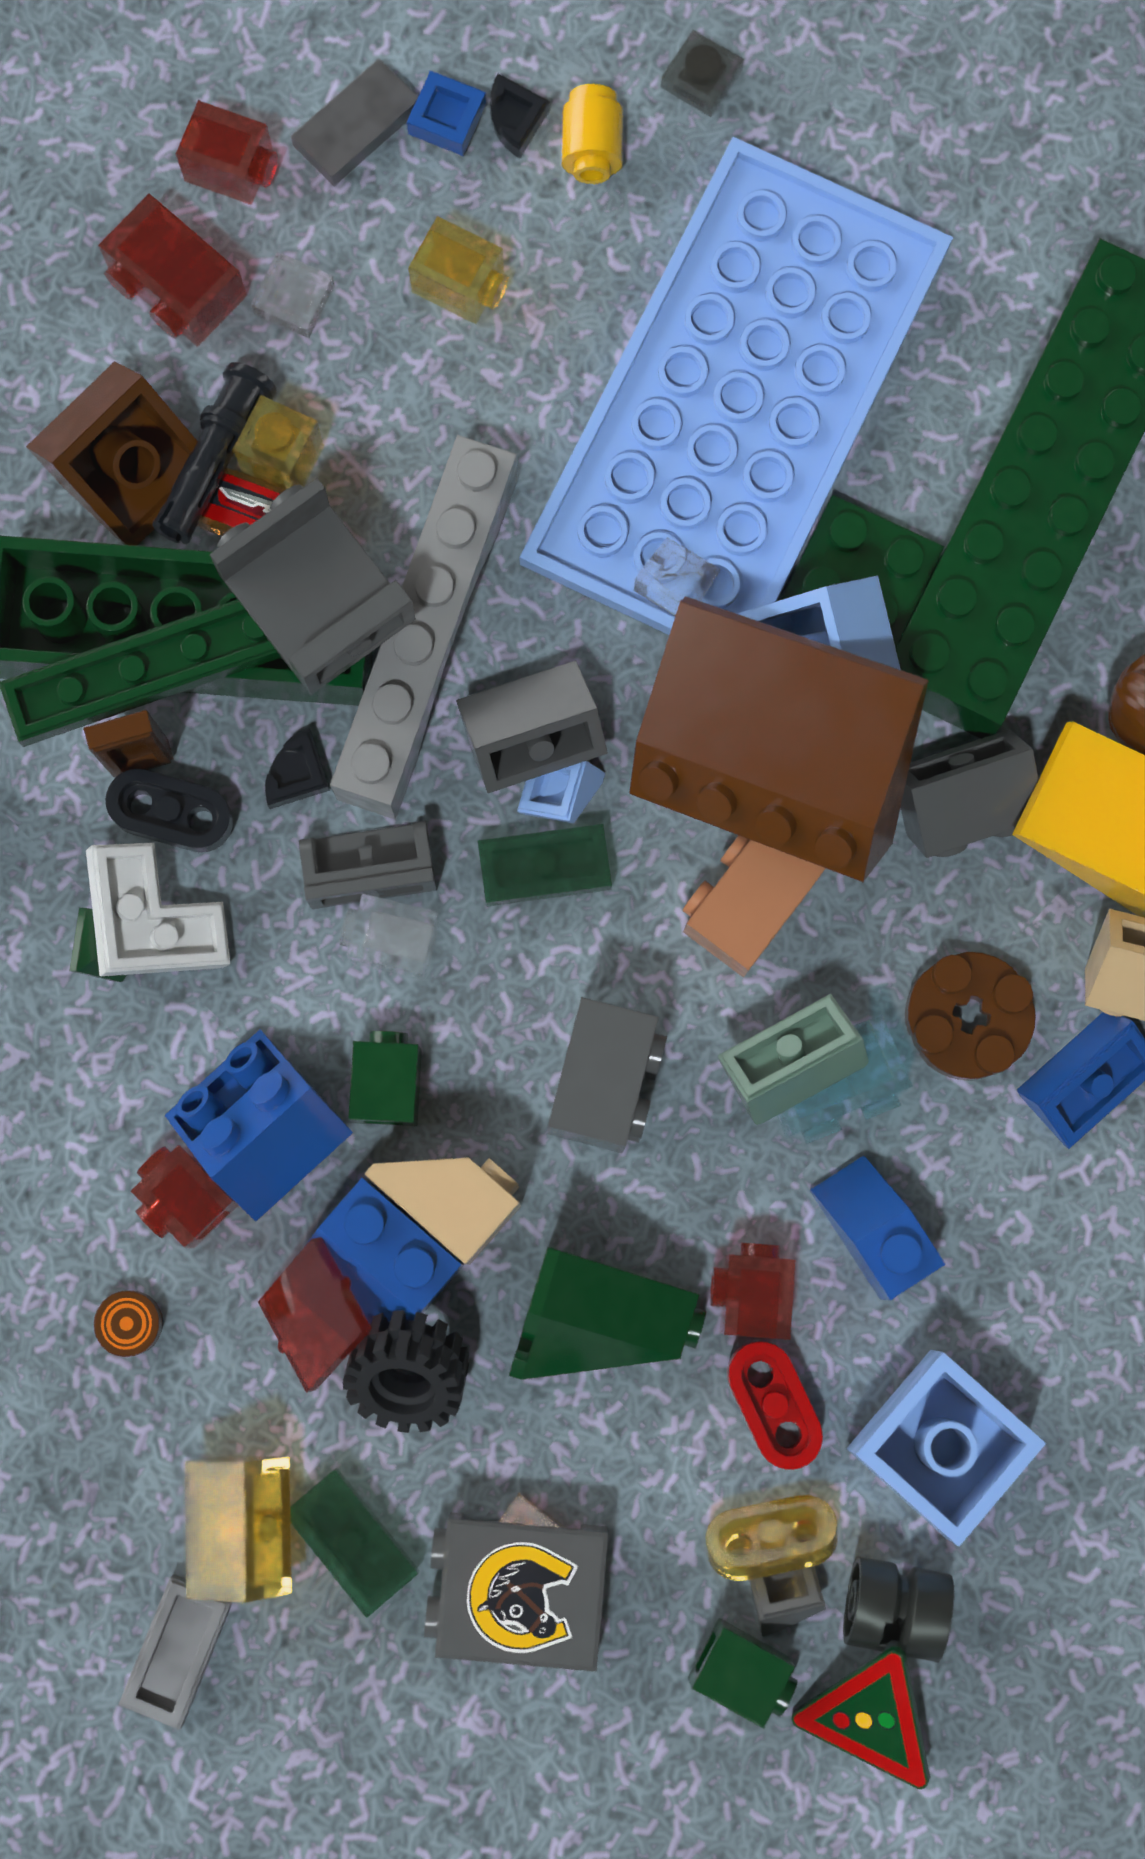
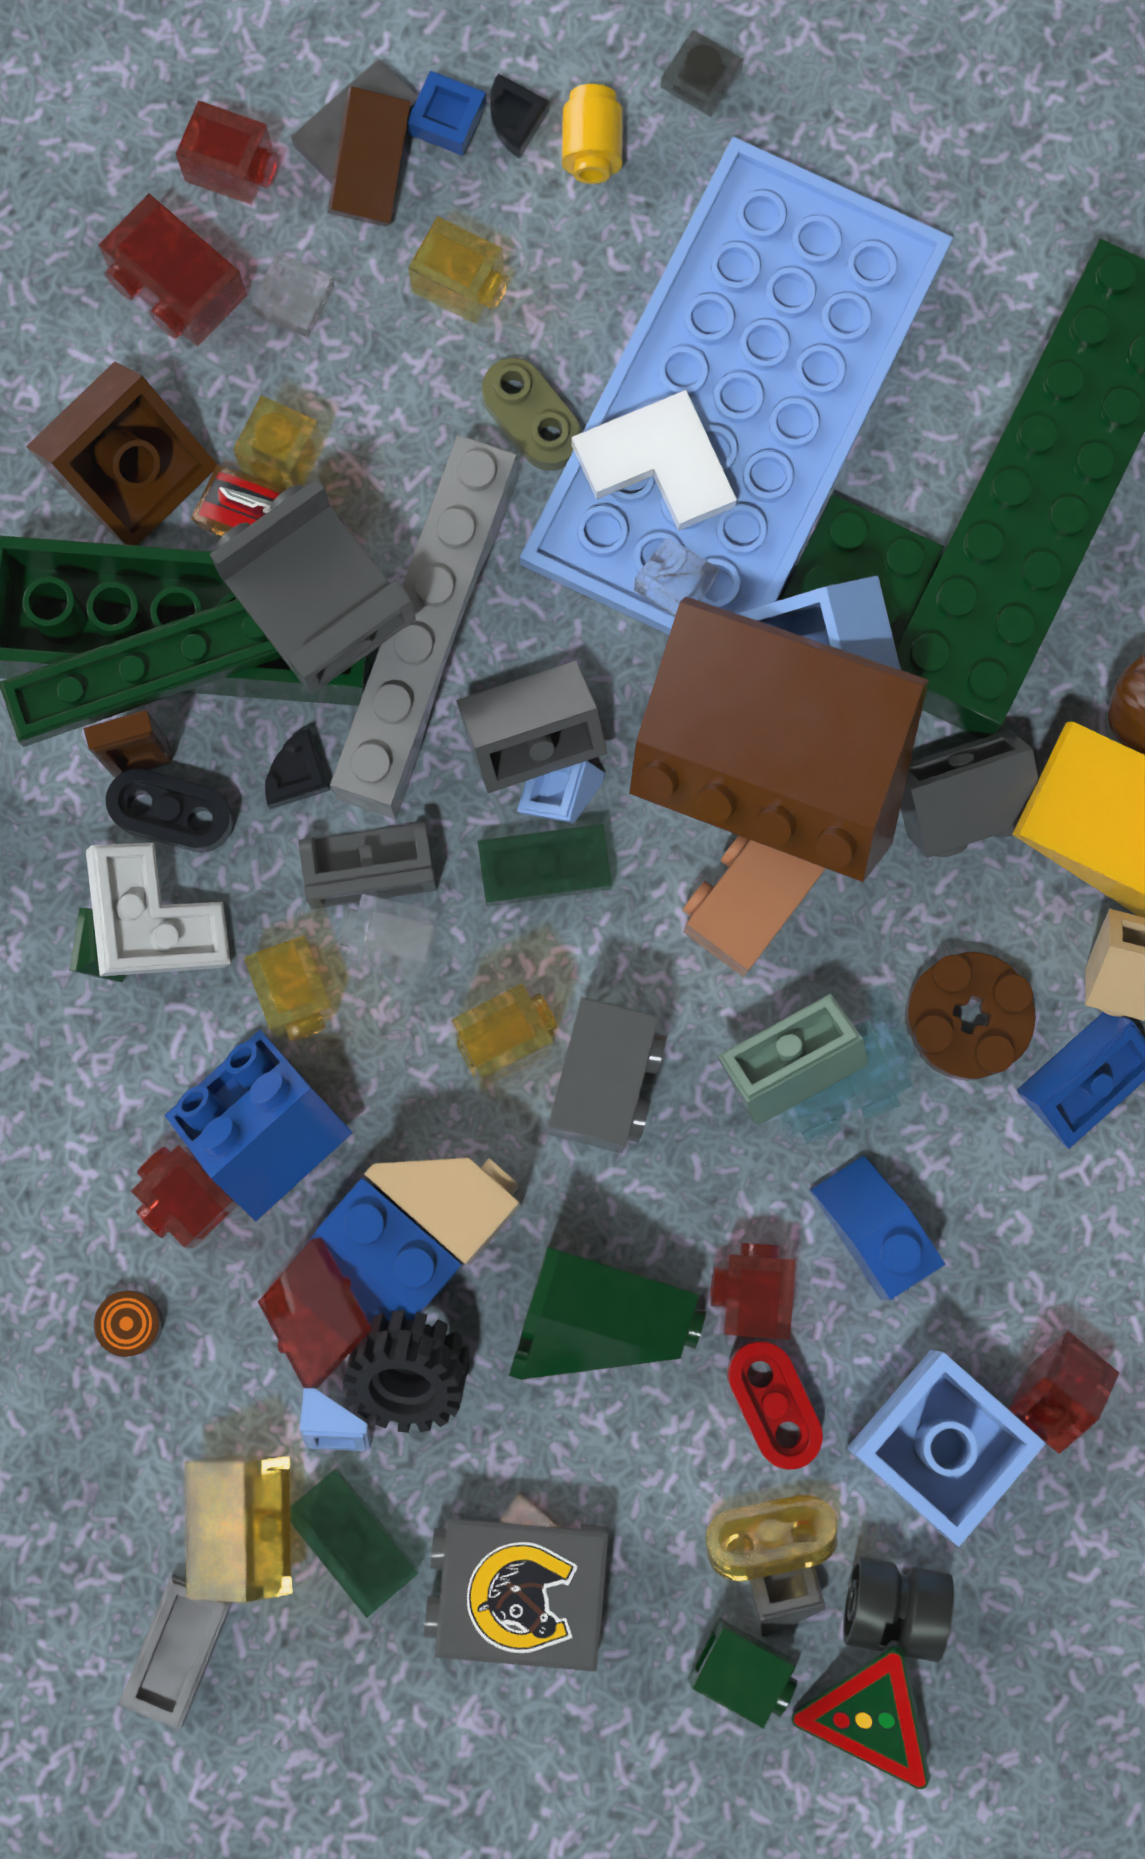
(213, 451): black pin -> none
(291, 988): none -> clear yellow brick
(331, 1426): none -> light blue slope
(368, 156): none -> reddish brown tile
(385, 1080): dark green brick -> none
(504, 1035): none -> clear yellow brick
(529, 412): none -> olive plate
(662, 443): none -> white tile
(1064, 1392): none -> clear red brick

